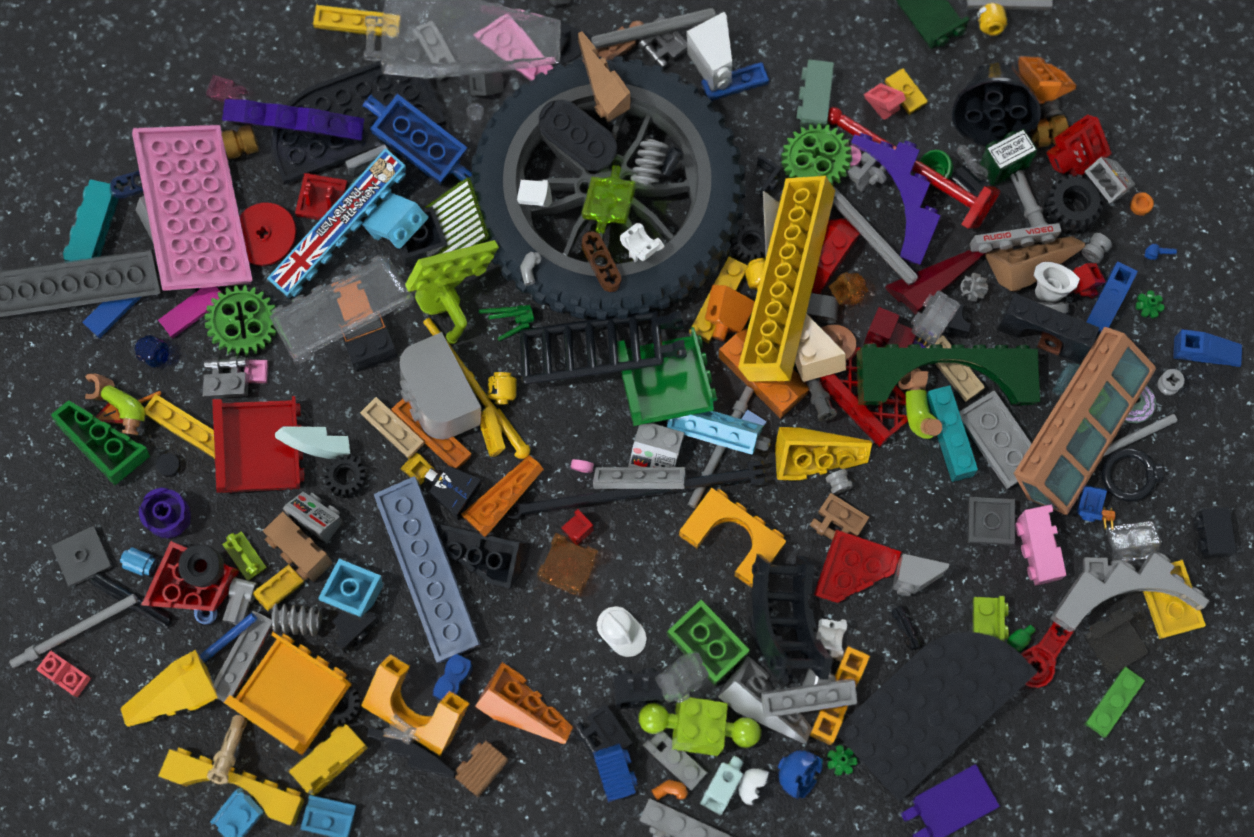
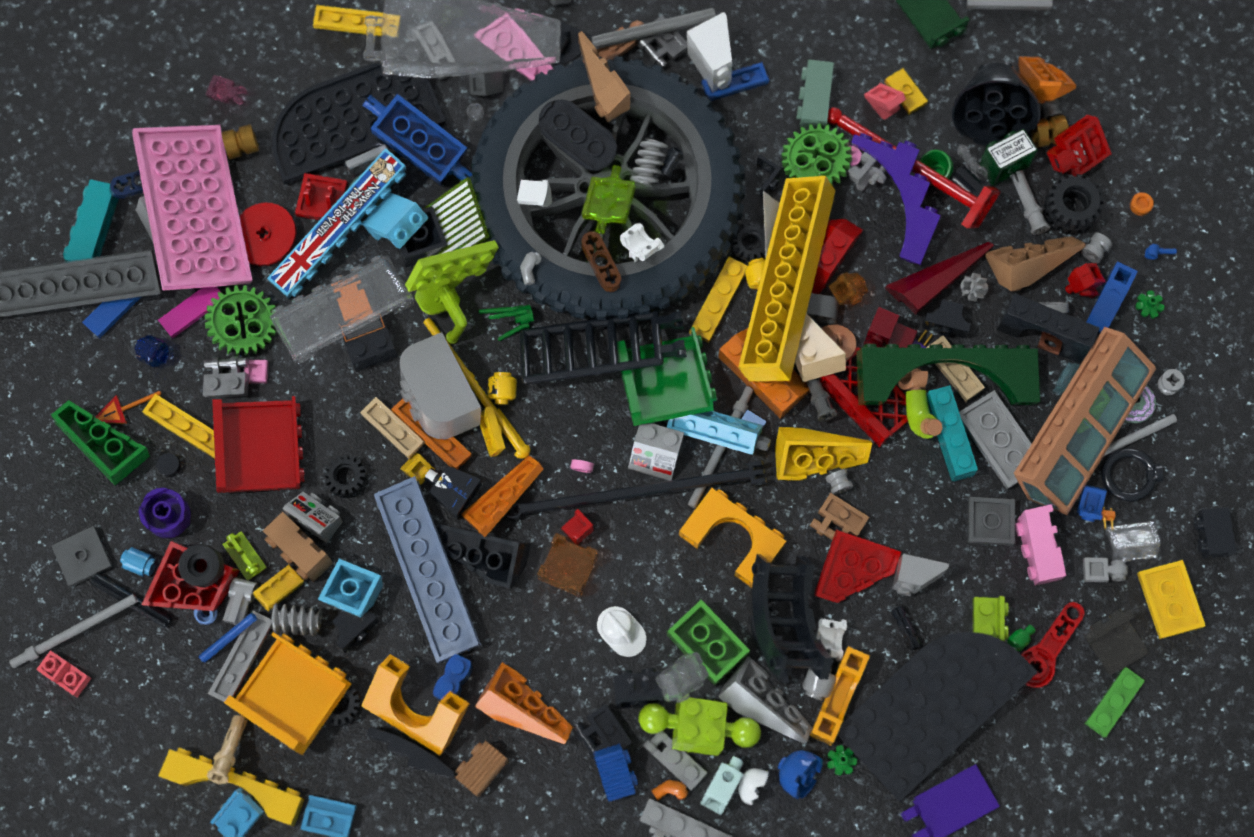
(129, 408): piece -> none
(178, 687): yellow wedge -> none
(292, 118): dark purple arch -> none
(314, 441): light aqua slope -> none
(328, 760): yellow wedge -> none
(401, 730): clear piece -> none
(639, 478): light grey tile -> none
(727, 311): orange torso -> none
(808, 698): light grey plate -> none
(874, 238): light grey axle -> none
(935, 317): clear brick -> none
(992, 19): yellow head -> none
(1008, 239): light grey plate -> none
(1054, 281): white piece -> none
(1112, 181): light grey torso -> none
(1152, 577): light grey arch -> none
(1206, 348): blue slope -> none

